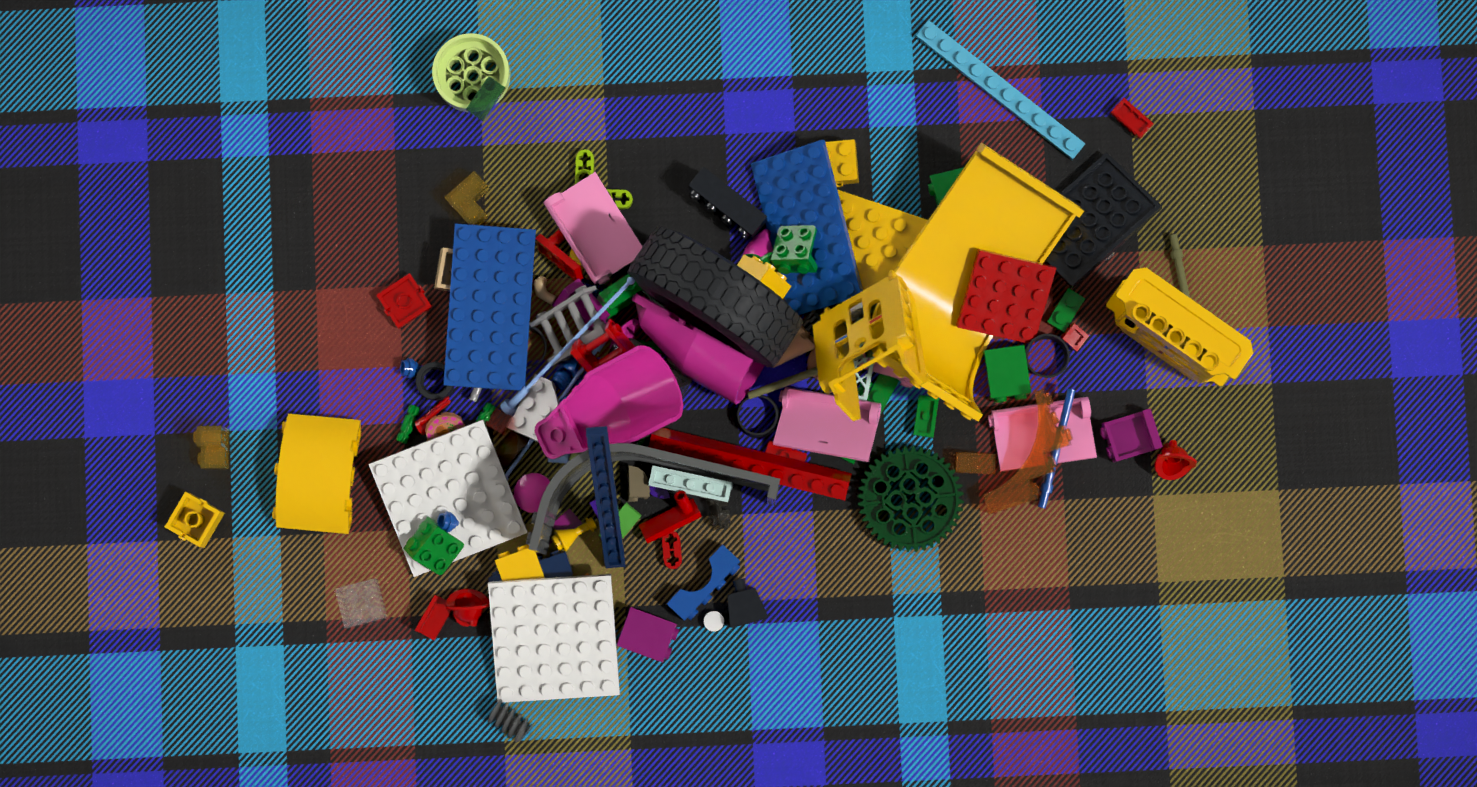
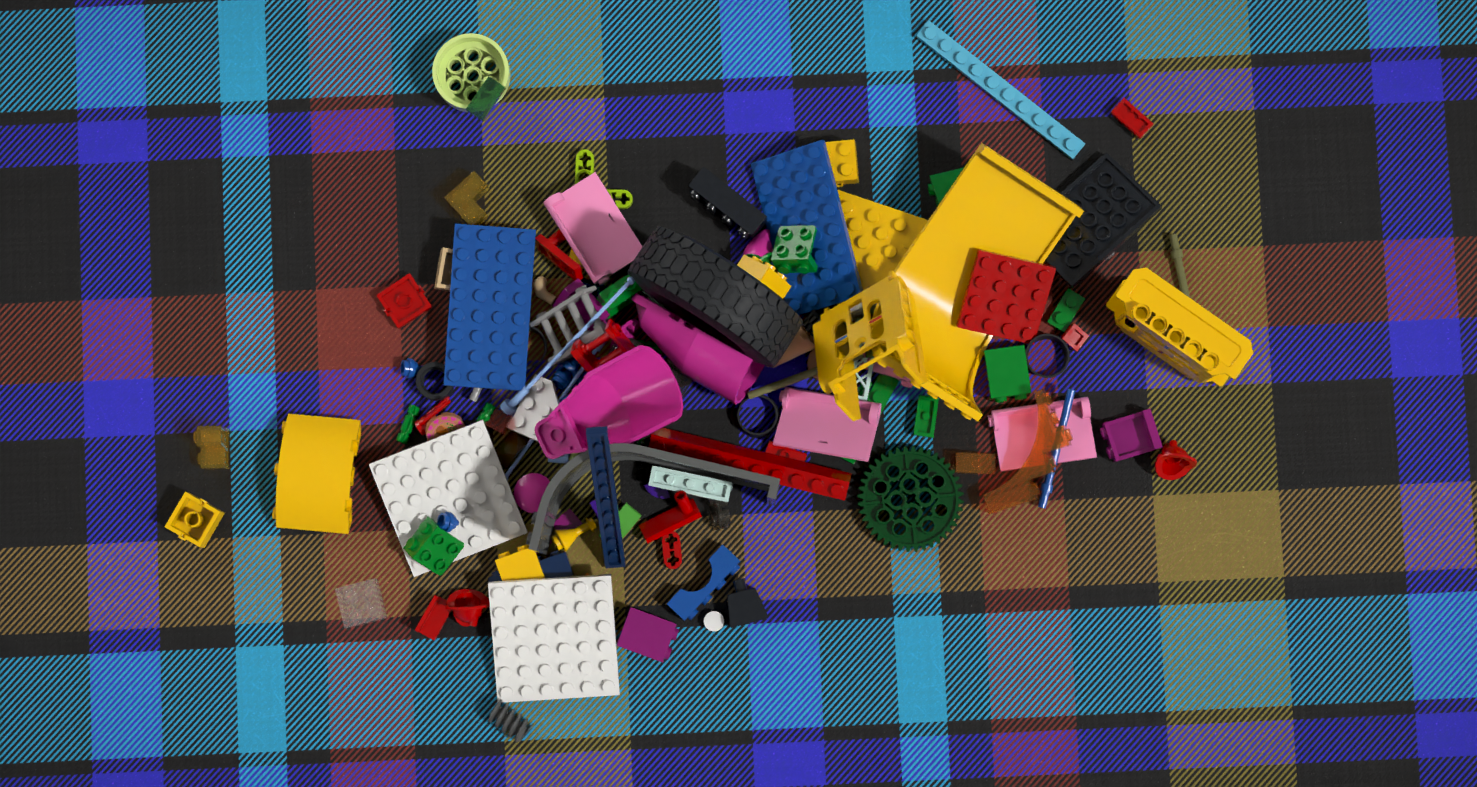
(637, 484): dark tan brick -> none

